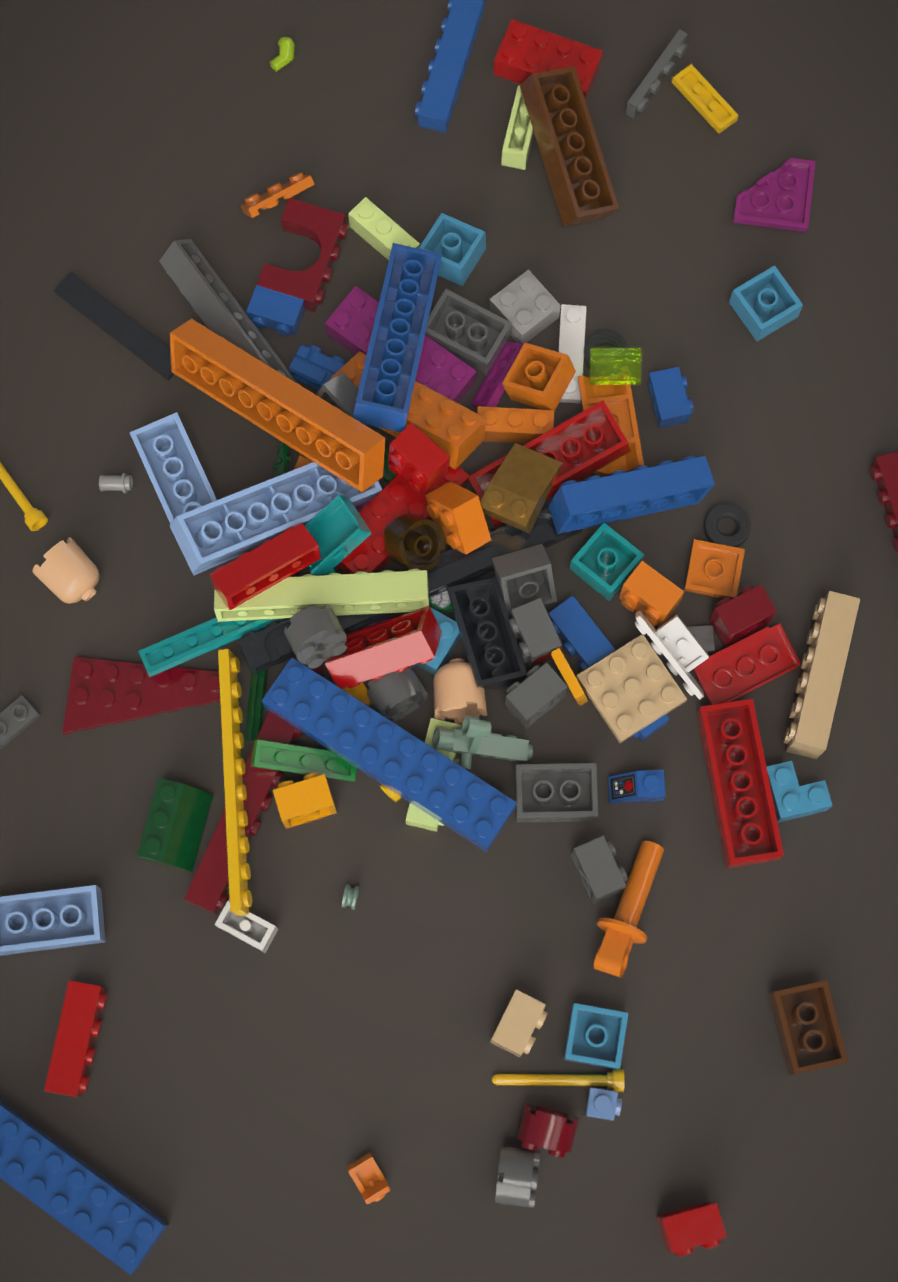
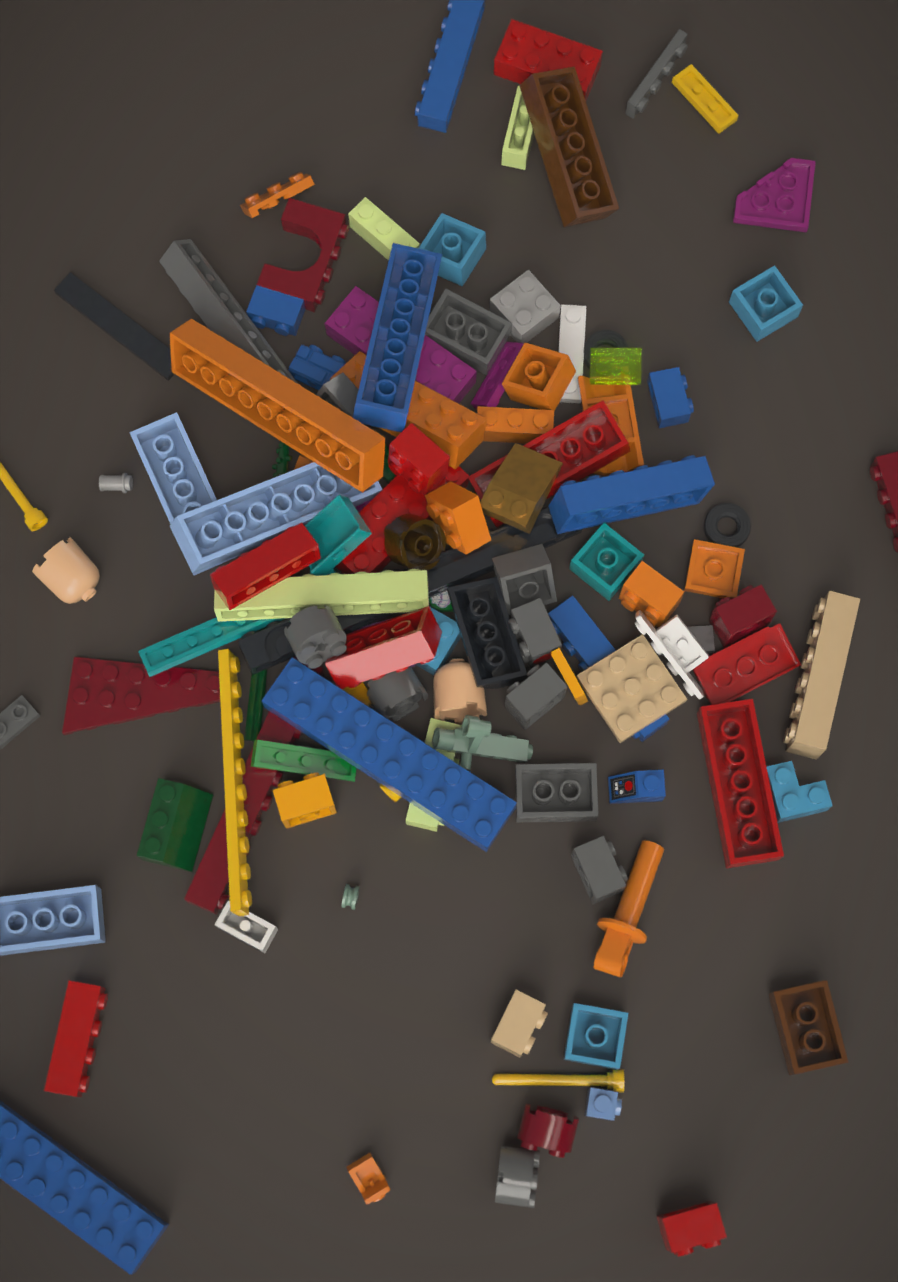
(286, 54): lime arm -> none

